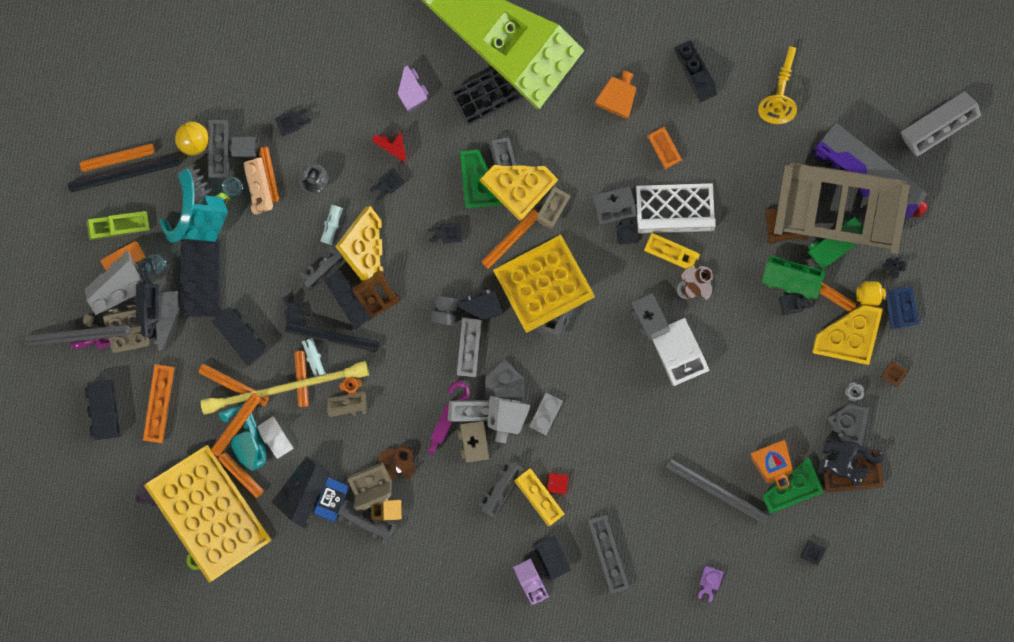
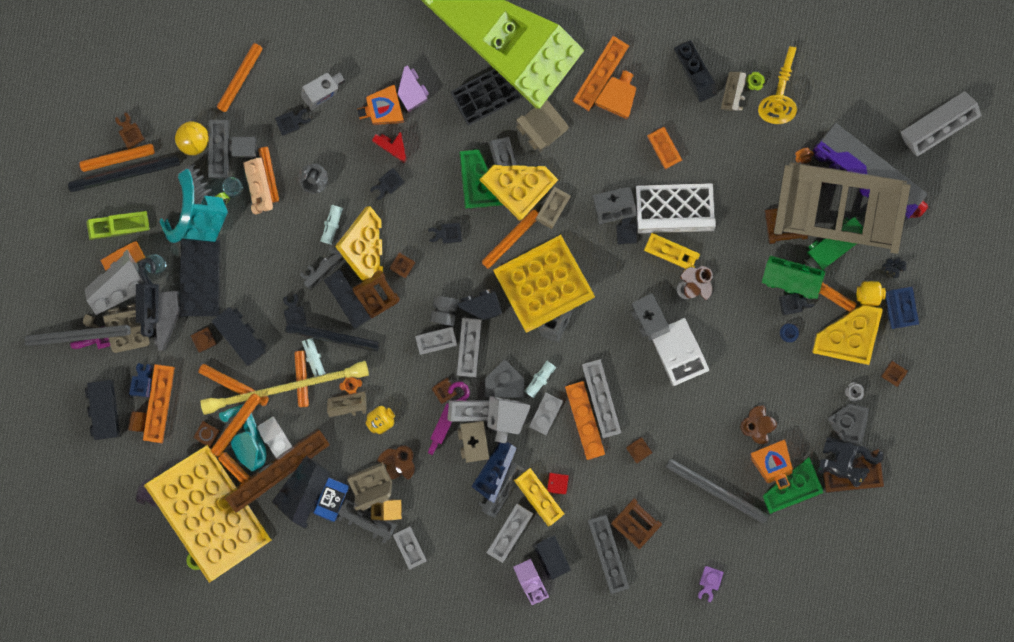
(130, 133): none -> reddish brown plate
(137, 421): none -> reddish brown slope
(141, 384): none -> dark blue plate
(203, 340): none -> reddish brown plate
(206, 433): none -> reddish brown tile
(239, 77): none -> orange axle
(276, 471): none -> reddish brown plate
(315, 94): none -> light grey torso
(380, 420): none -> yellow head
(382, 107): none -> orange torso
(402, 265): none -> reddish brown plate
(409, 547): none -> light grey plate
(436, 340): none -> light grey plate
(441, 391): none -> reddish brown tile
(493, 473): none -> dark blue wing
(509, 533): none -> light grey plate
(540, 379): none -> light aqua pin
(542, 126): none -> dark tan bracket
(585, 420): none -> orange plate
(601, 73): none -> orange plate
(601, 398): none -> light grey plate
(631, 528): none -> reddish brown plate
(639, 450): none -> reddish brown plate
(733, 90): none -> dark tan plate
(755, 76): none -> lime plate
(761, 425): none -> reddish brown plate
(789, 332): none -> dark blue plate
(804, 155): none -> orange plate
(812, 552): black tile -> none

